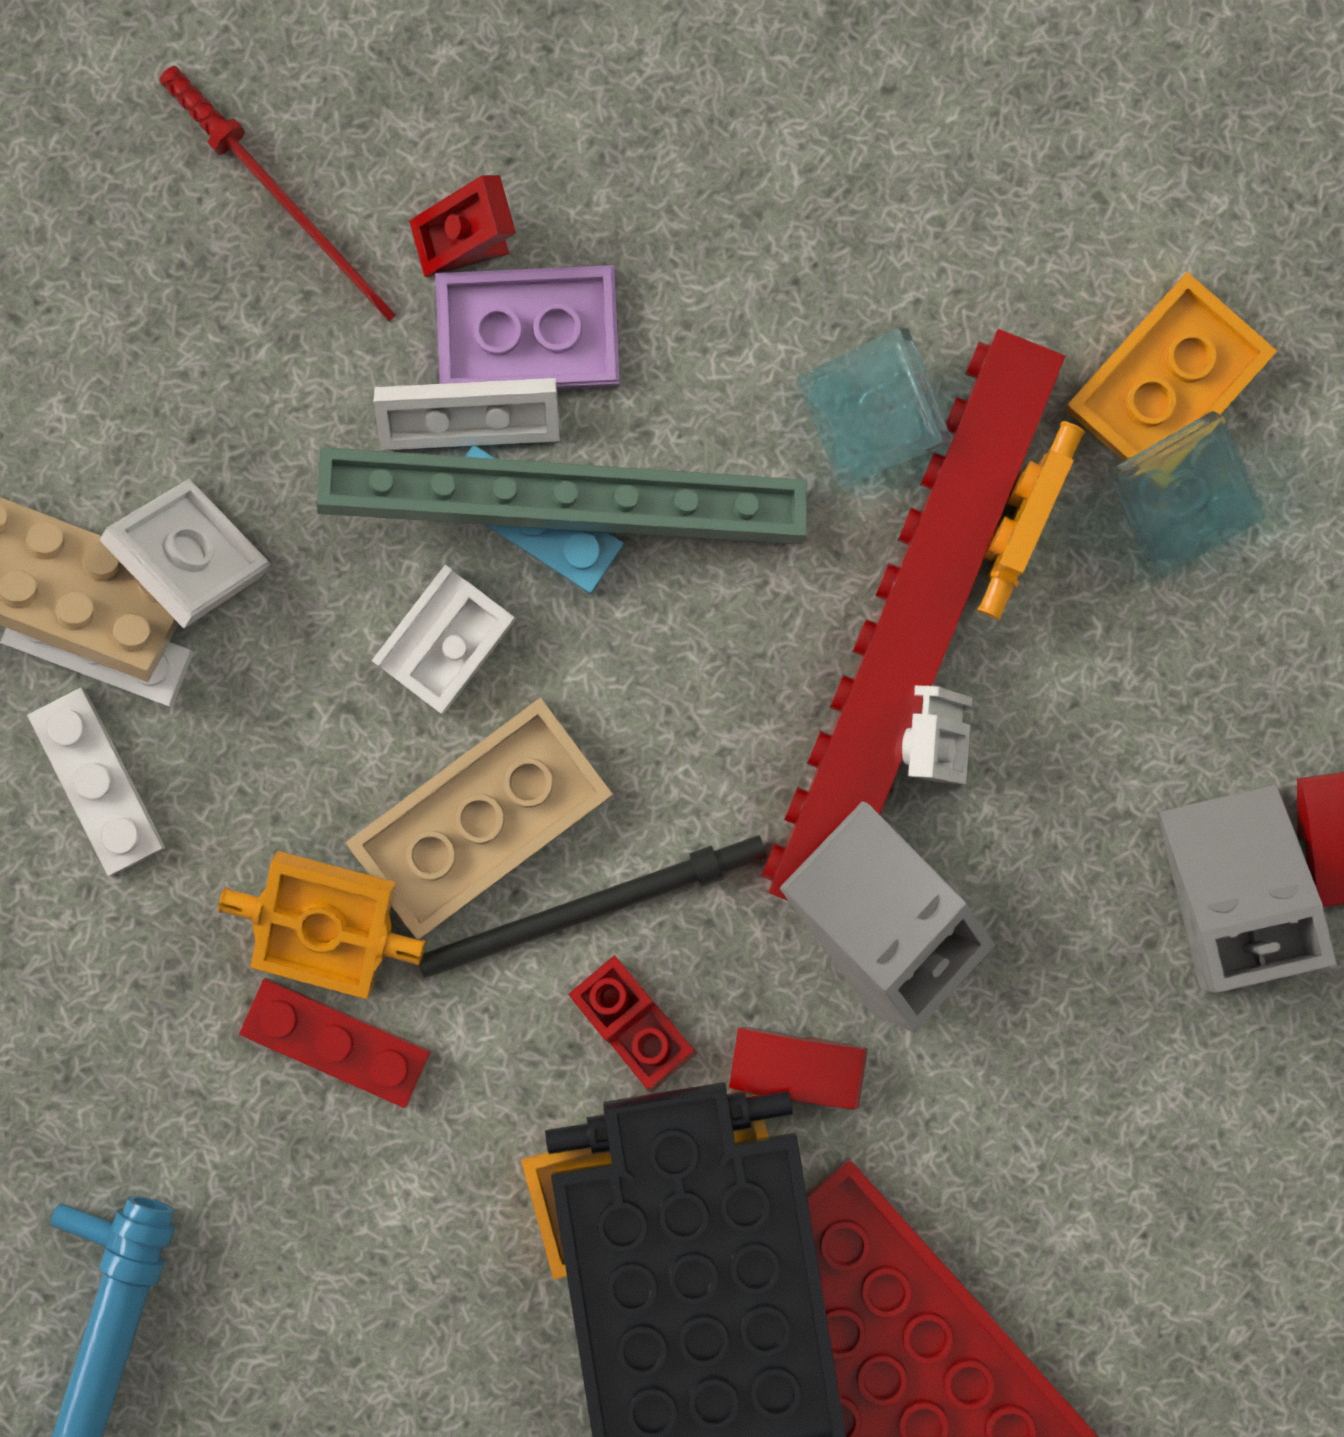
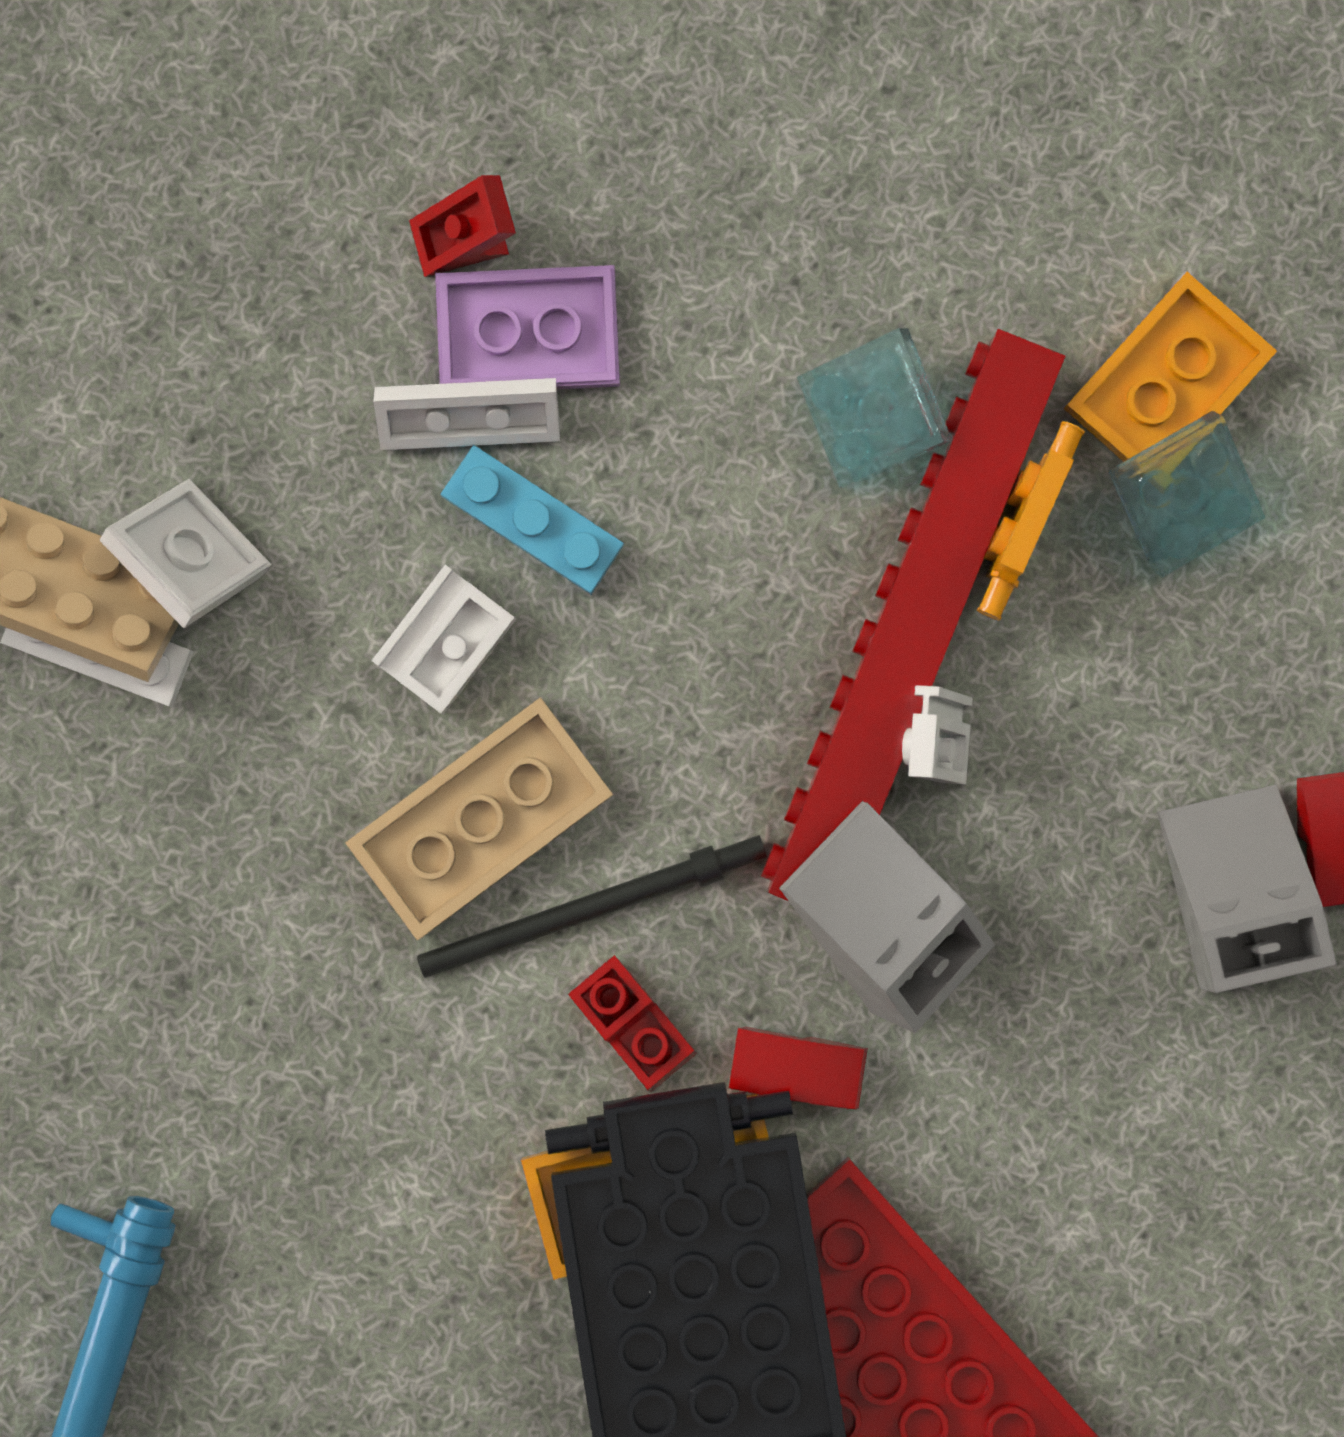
(96, 781): white plate -> none
(224, 137): red sword -> none
(322, 924): light orange plate -> none
(335, 1042): red plate -> none
(561, 496): sand green plate -> none

